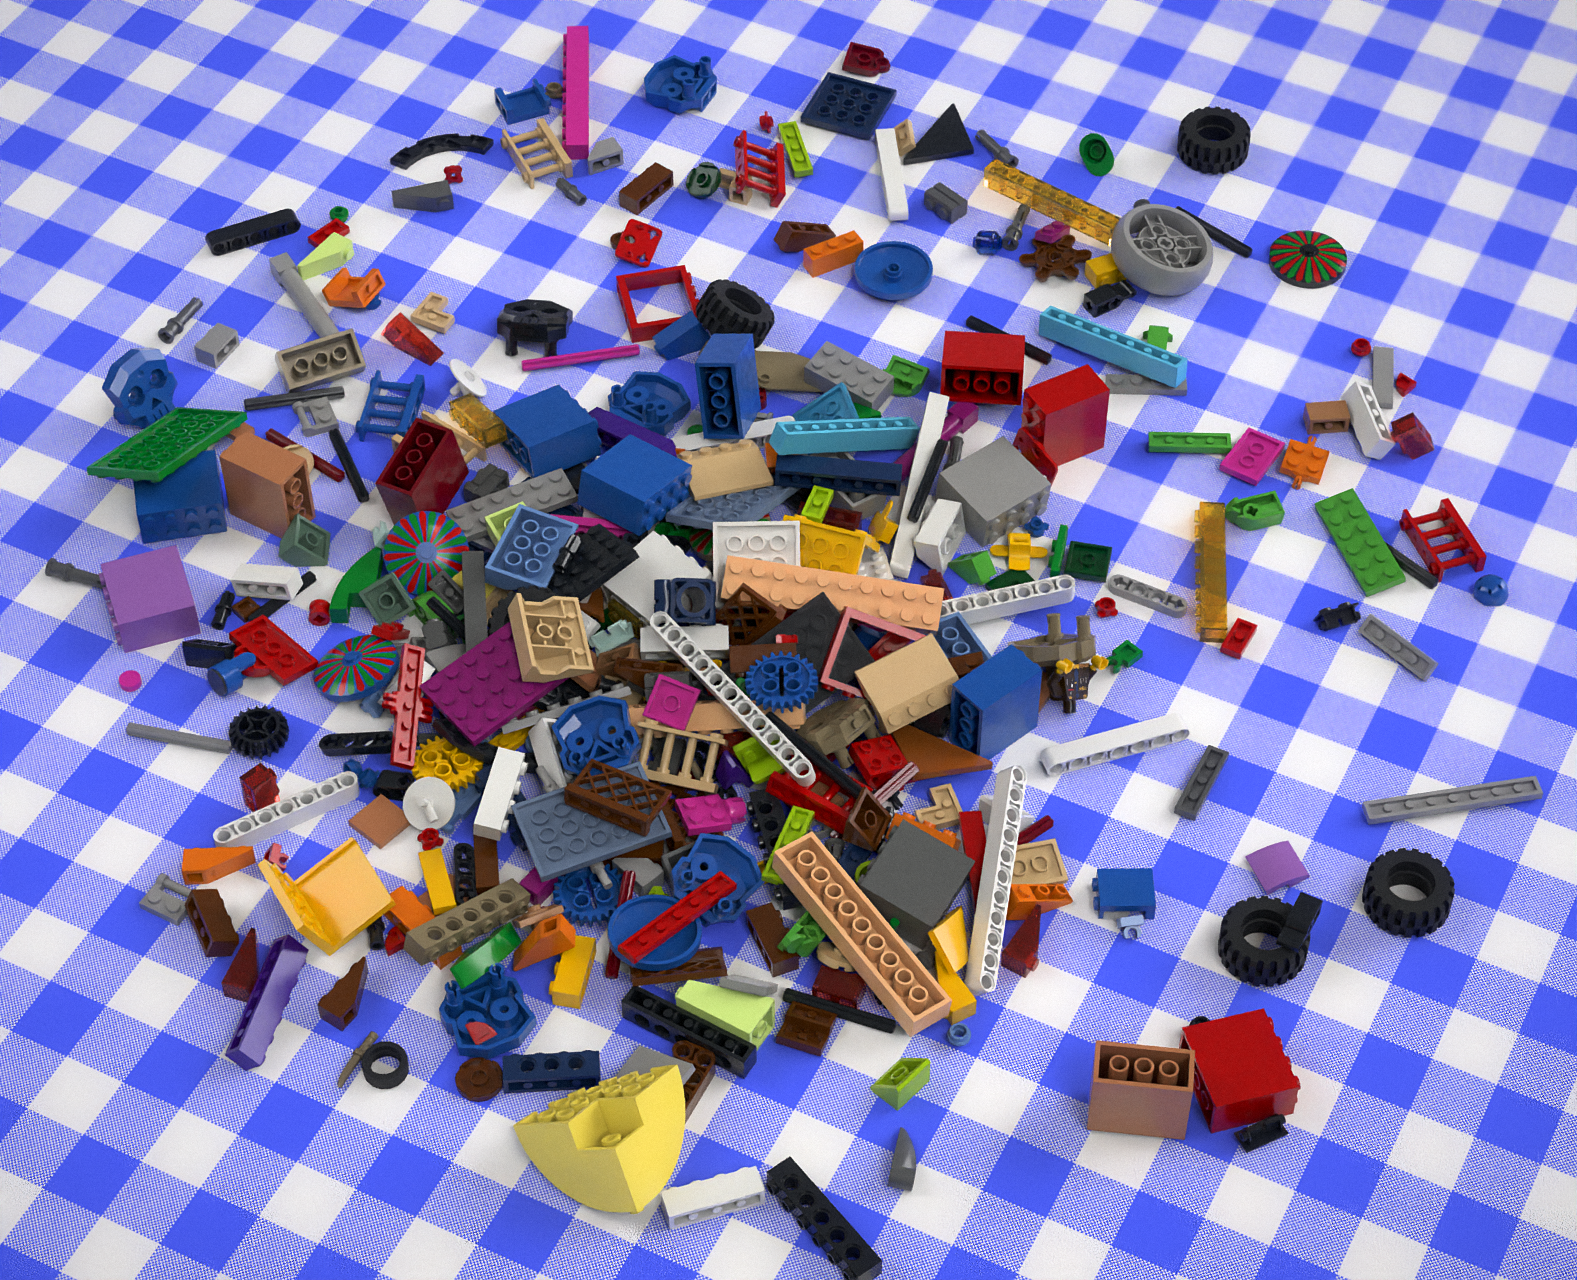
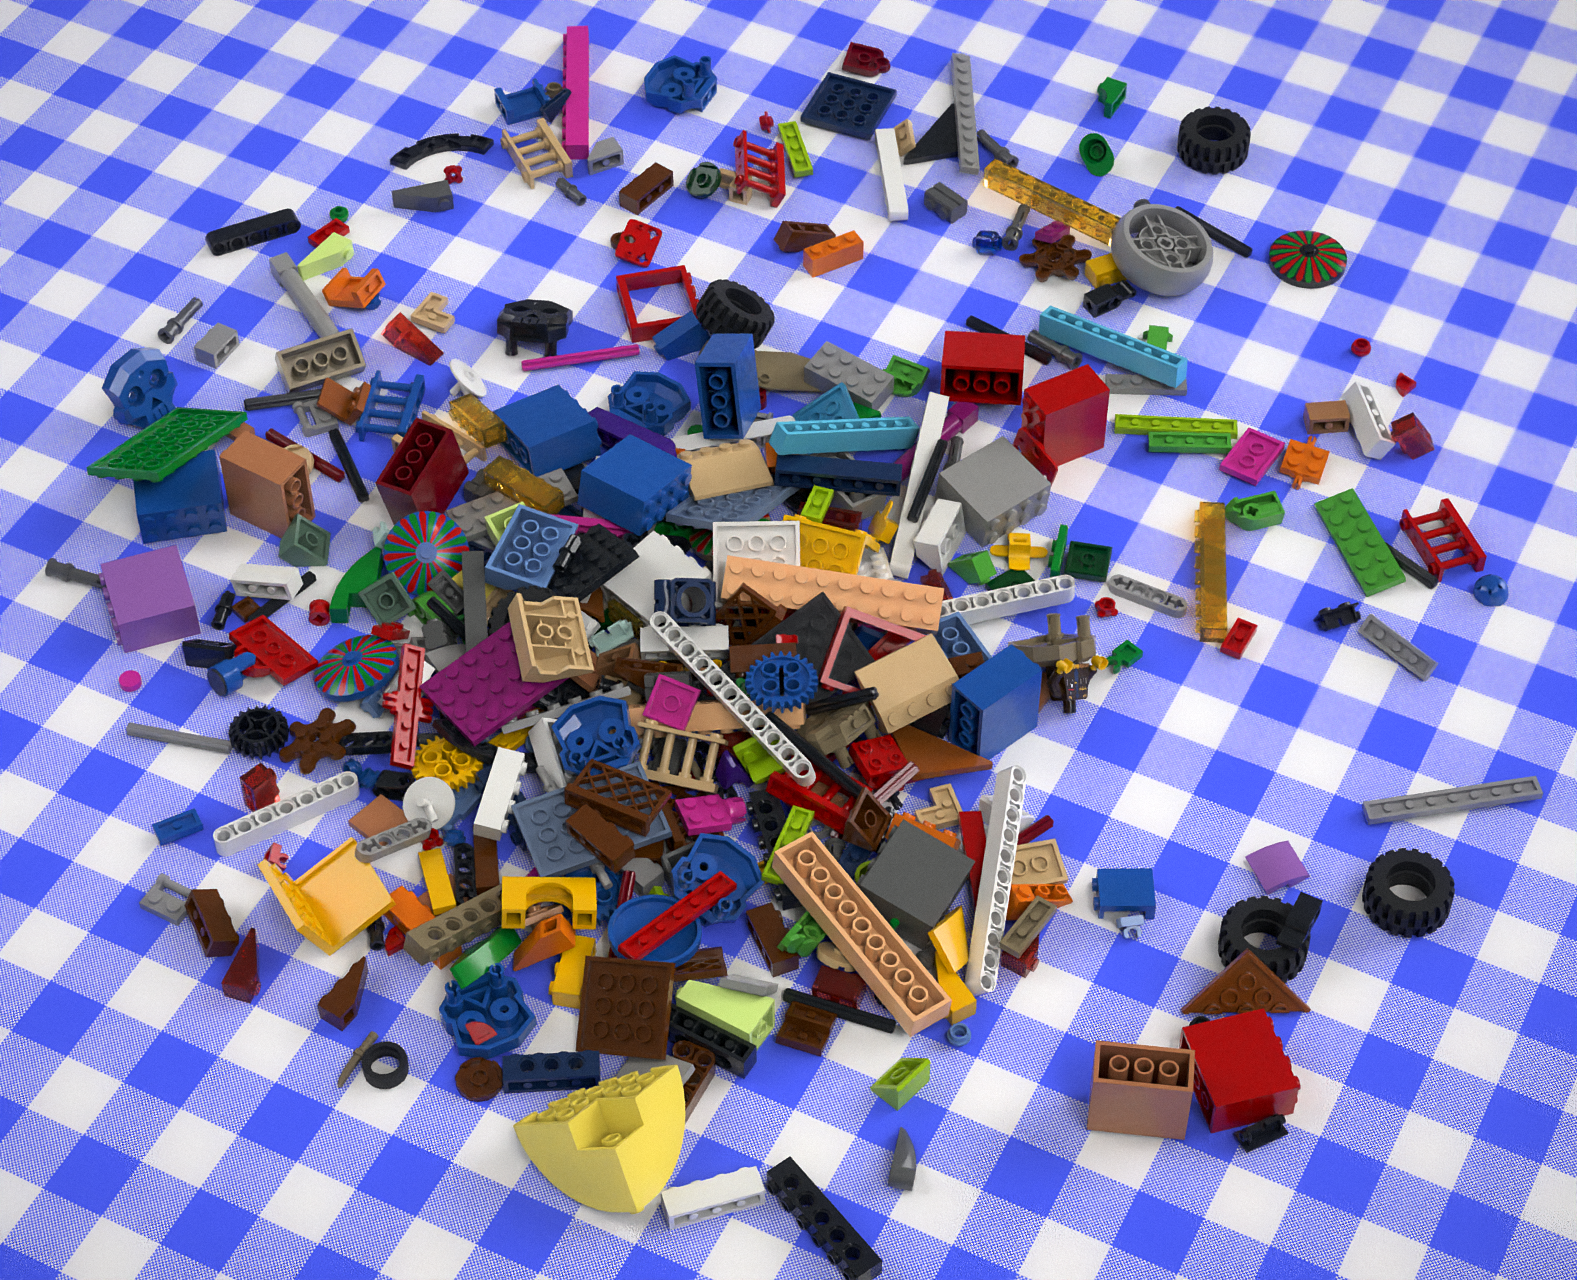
(177, 827): none -> blue plate
(211, 864): orange slope -> none
(267, 1002): dark purple brick -> none
(327, 745): none -> reddish brown plate
(343, 402): none -> dark orange bracket
(370, 849): none -> light grey beam
(454, 837): none -> blue plate
(523, 486): none -> clear yellow brick
(554, 105): none -> dark blue piece
(573, 892): none -> yellow arch
(600, 838): none -> reddish brown brick
(625, 1007): none -> reddish brown plate
(842, 701): none -> black axle
(893, 270): blue dish -> none
(964, 114): none -> light grey plate
(1028, 926): none -> dark tan plate
(1036, 527): blue plate -> none
(1061, 353): none -> dark grey pin
(1111, 95): none -> green arch
(1114, 744): white beam -> none
(1143, 424): none -> lime tile
(1201, 782): dark grey plate -> none
(1244, 988): none -> dark orange tile
(1383, 376): light grey tile -> none

